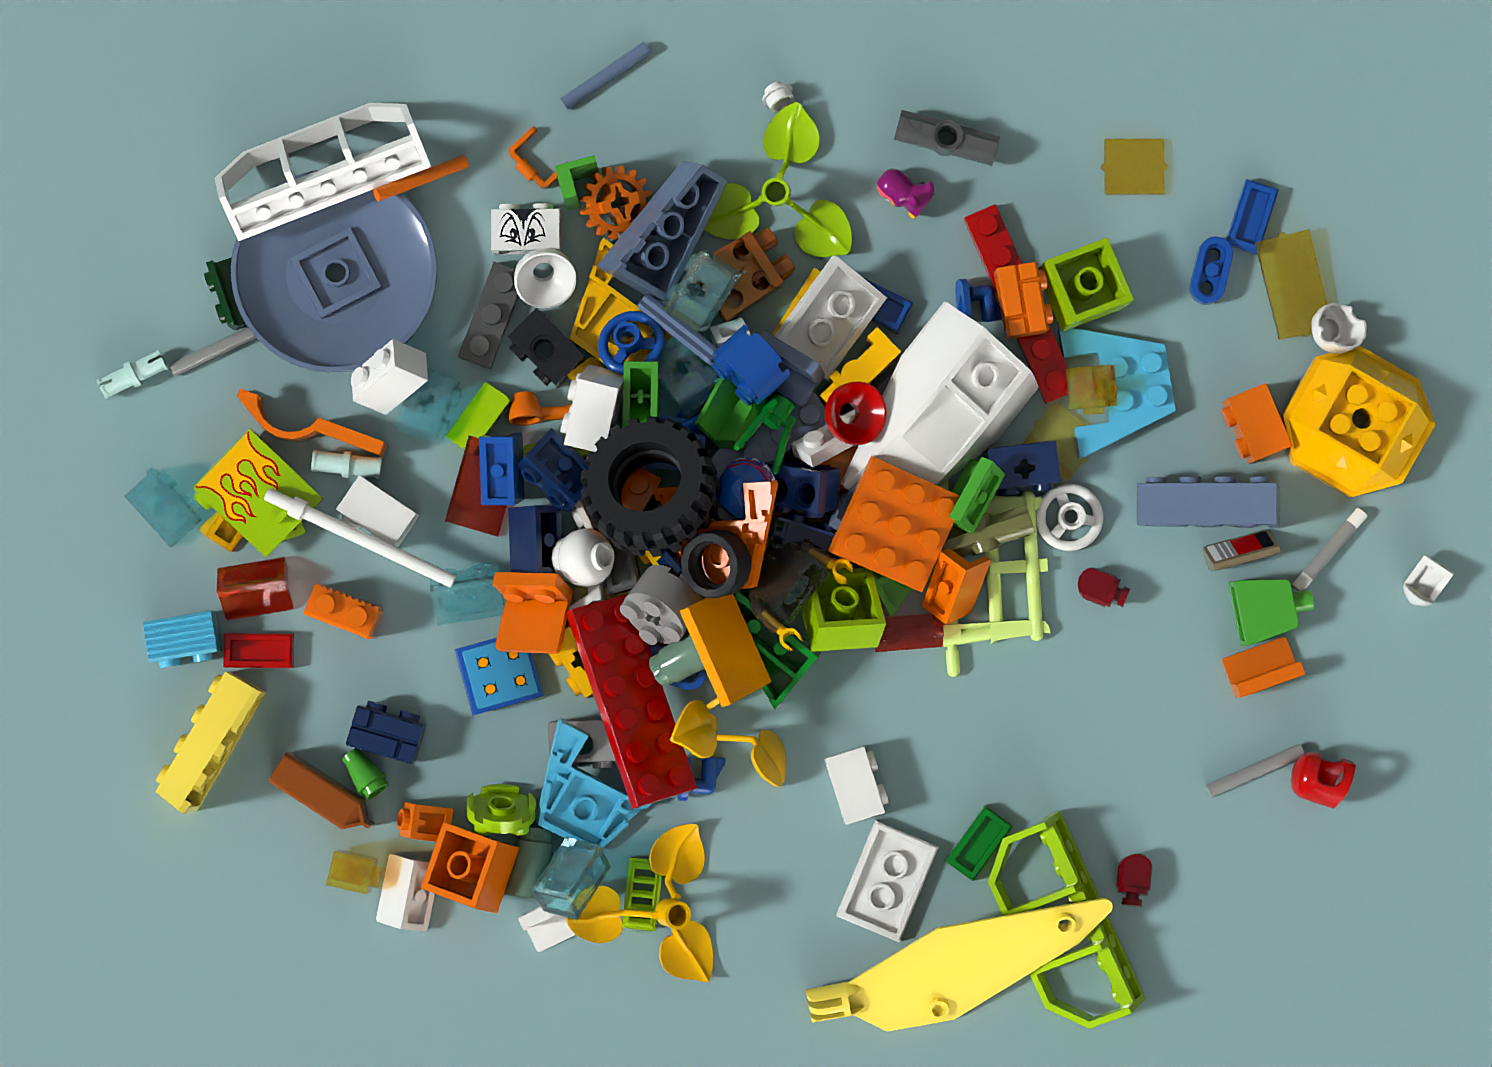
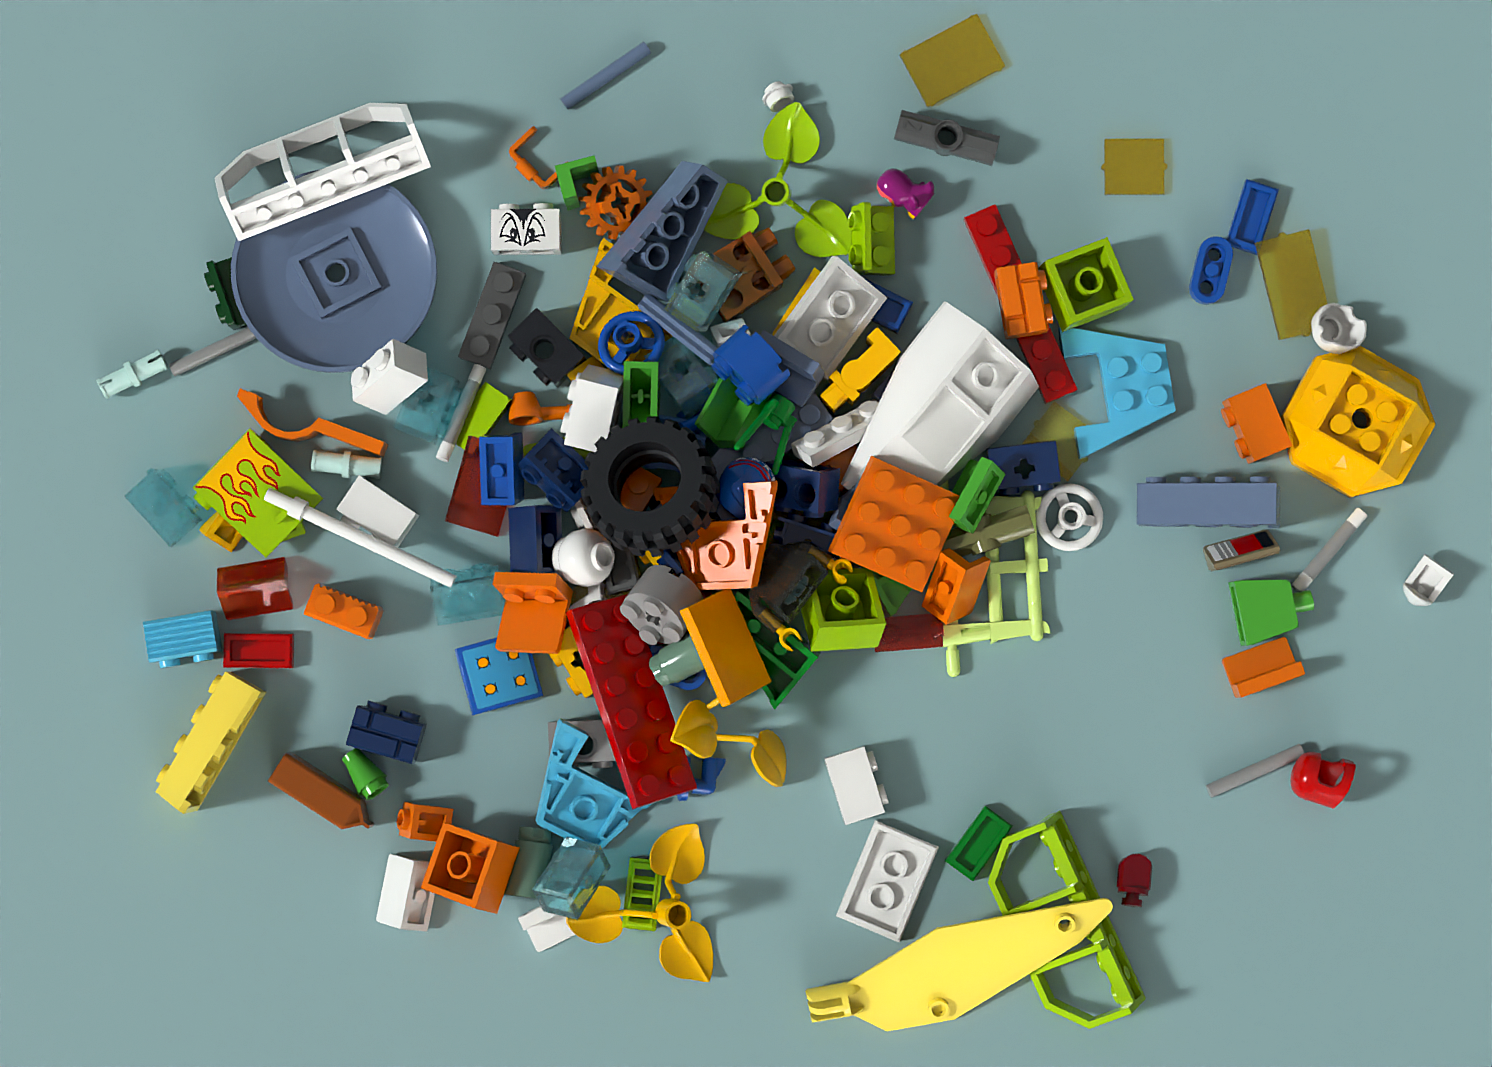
(354, 871): clear yellow brick -> none
(420, 178): orange bar -> none
(461, 413): none -> light grey bar
(501, 810): lime plate -> none
(546, 291): white piece -> none
(693, 567): black tyre -> none
(869, 413): red piece -> none
(872, 239): none -> lime bracket
(952, 60): none -> clear yellow piece
(984, 293): blue piece -> none
(1091, 388): clear yellow brick -> none
(1101, 587): dark red arm -> none

